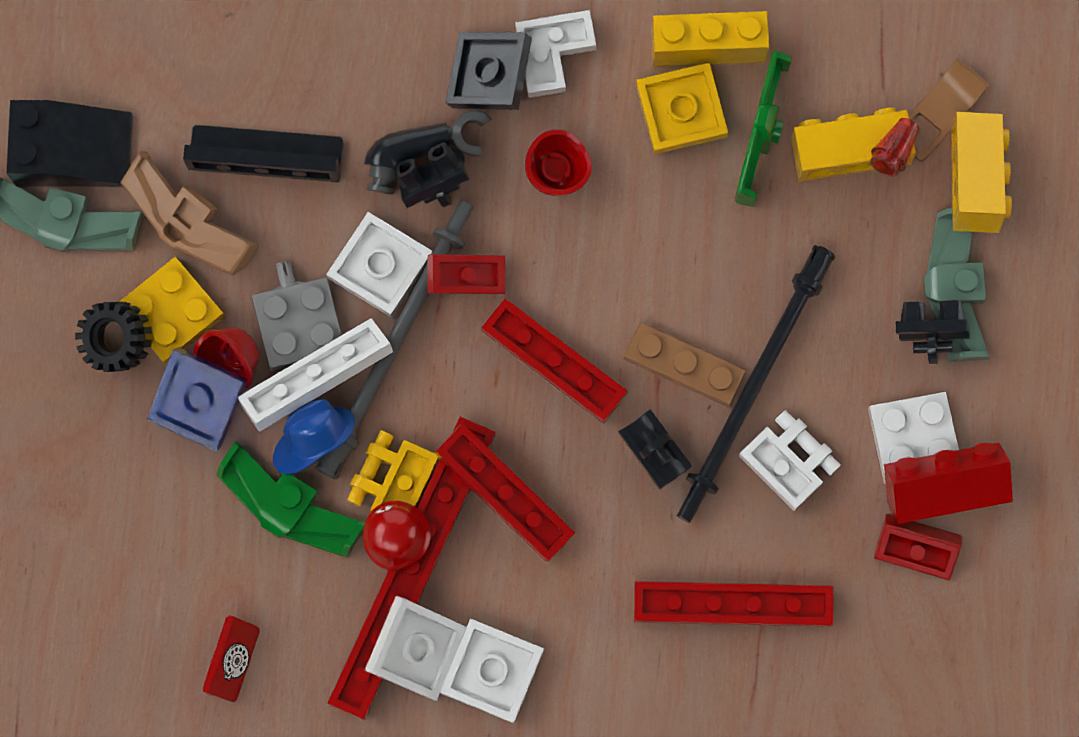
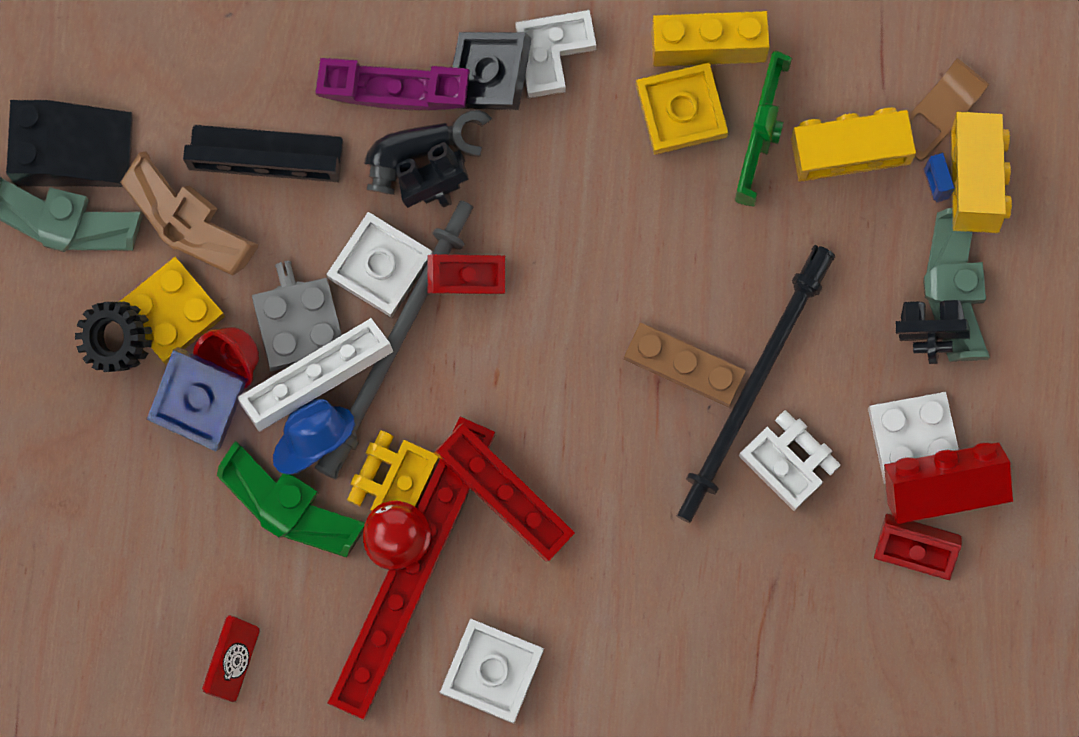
(392, 87): none -> magenta slope
(415, 648): white plate -> none
(554, 360): red plate -> none
(557, 163): red helmet -> none
(655, 449): black hips -> none
(733, 604): red plate -> none
(894, 149): clear red cone -> none
(939, 178): none -> blue tile

